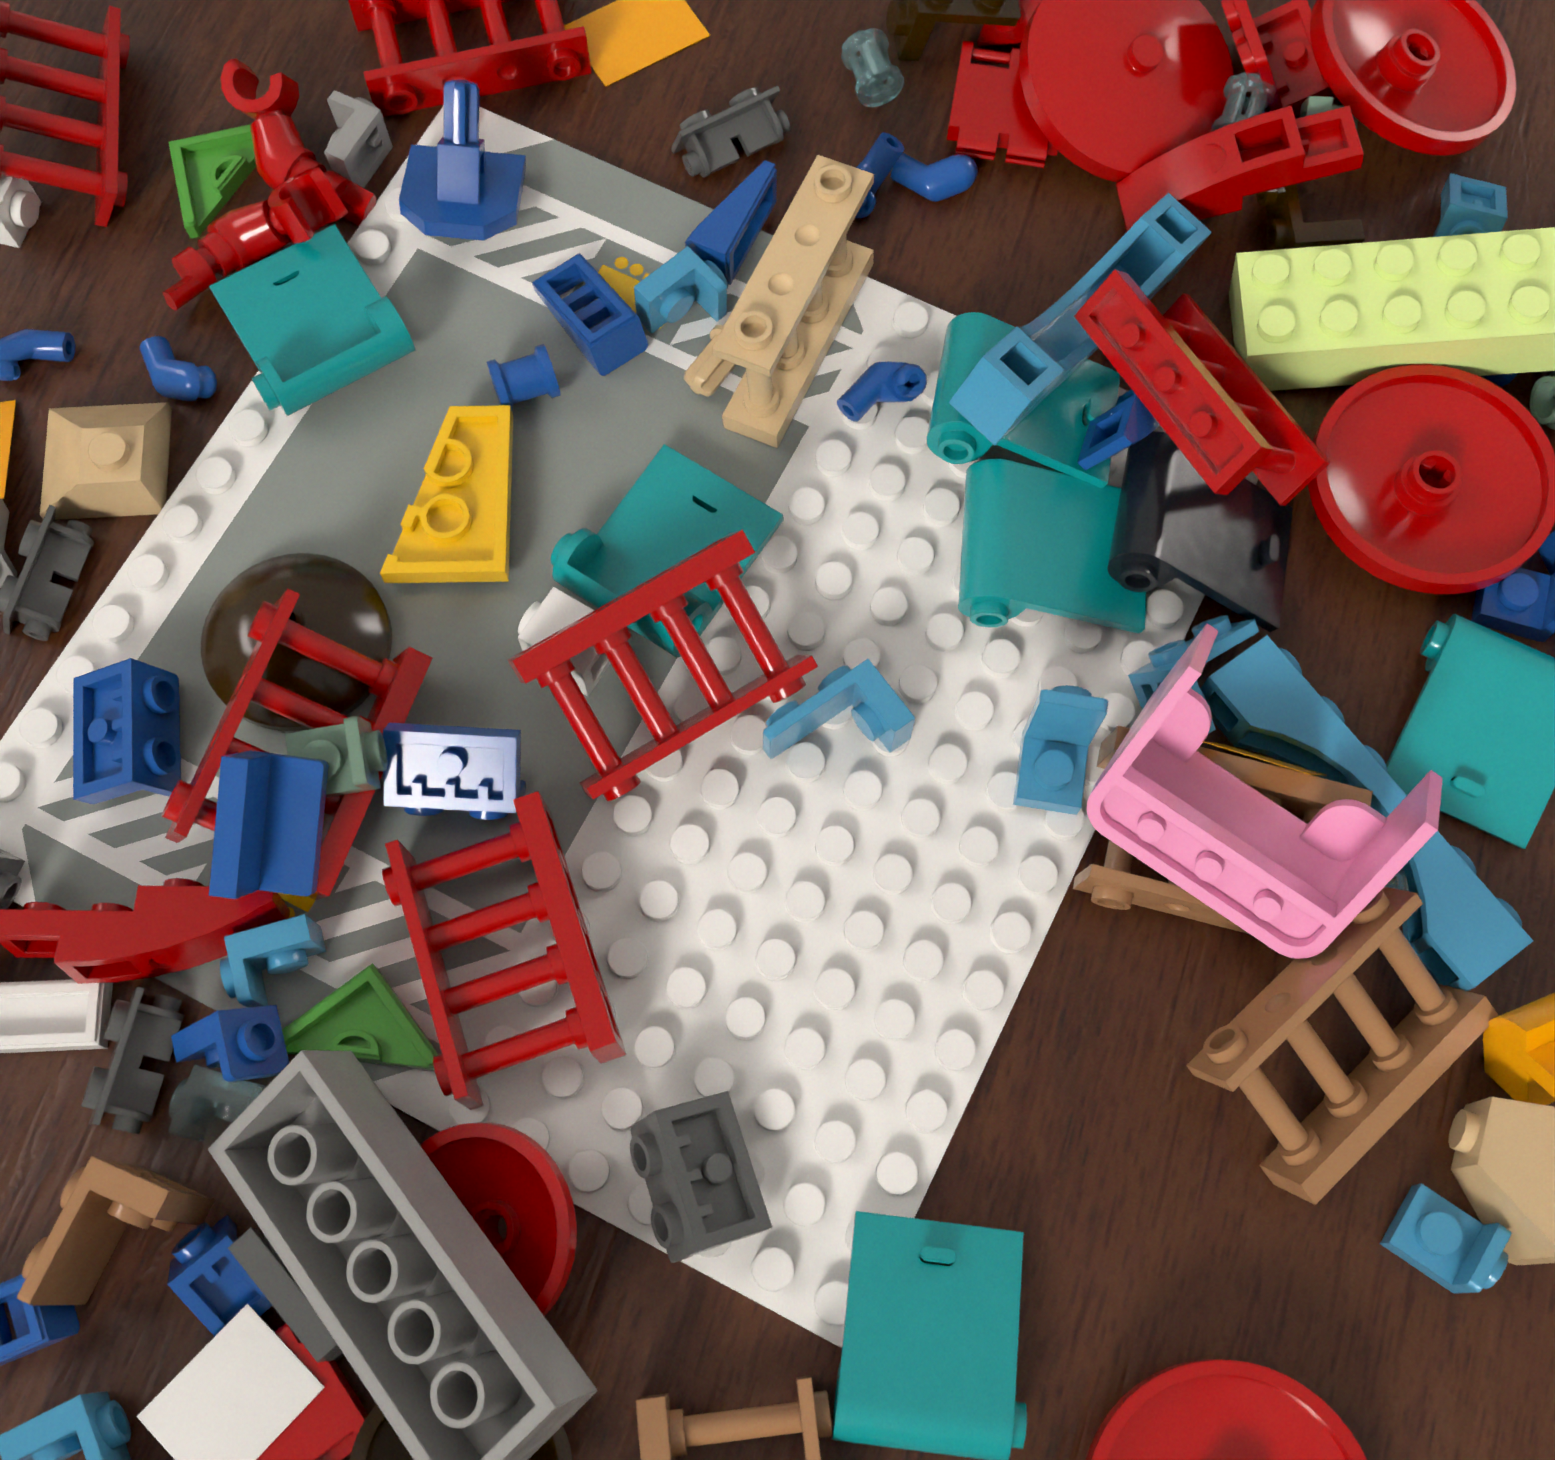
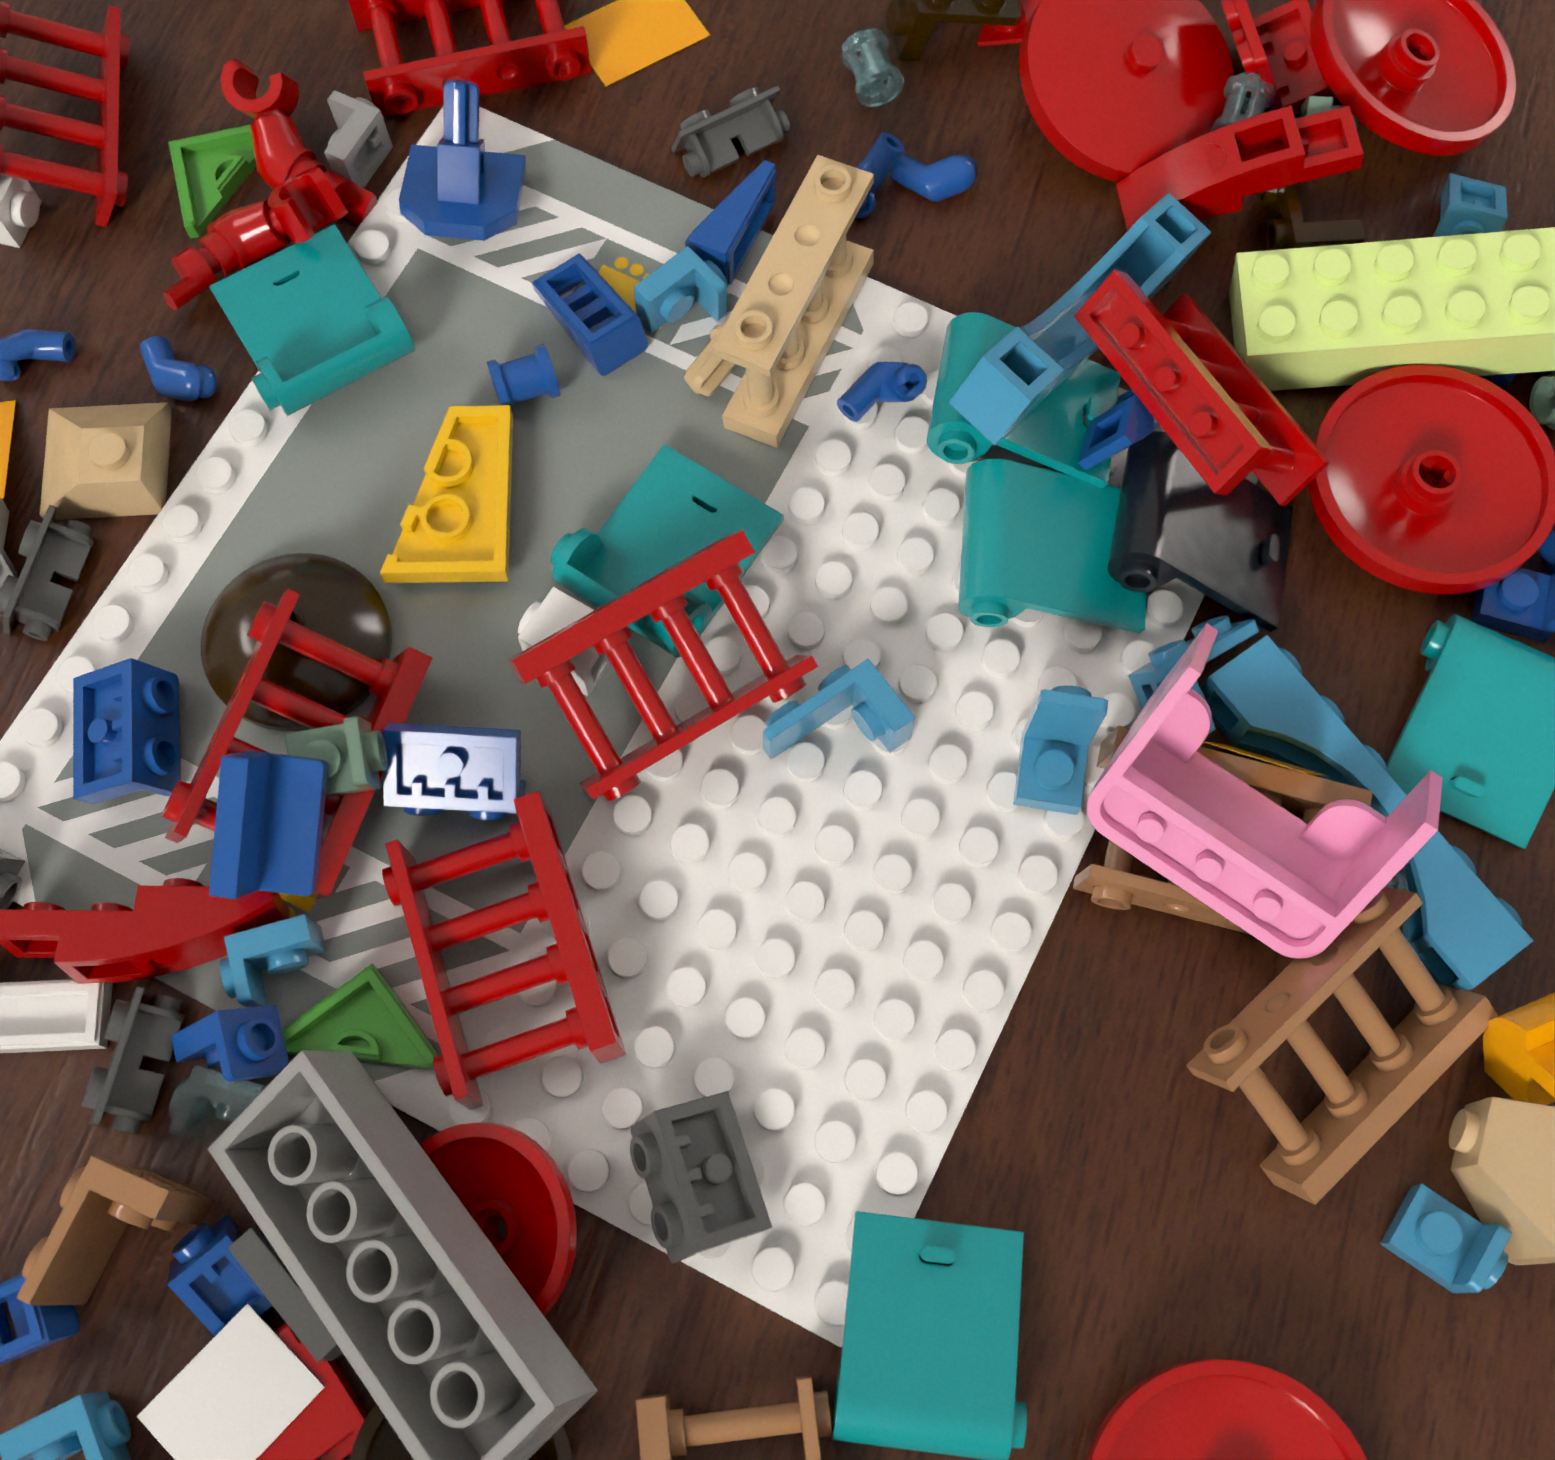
(993, 111): red plate -> none

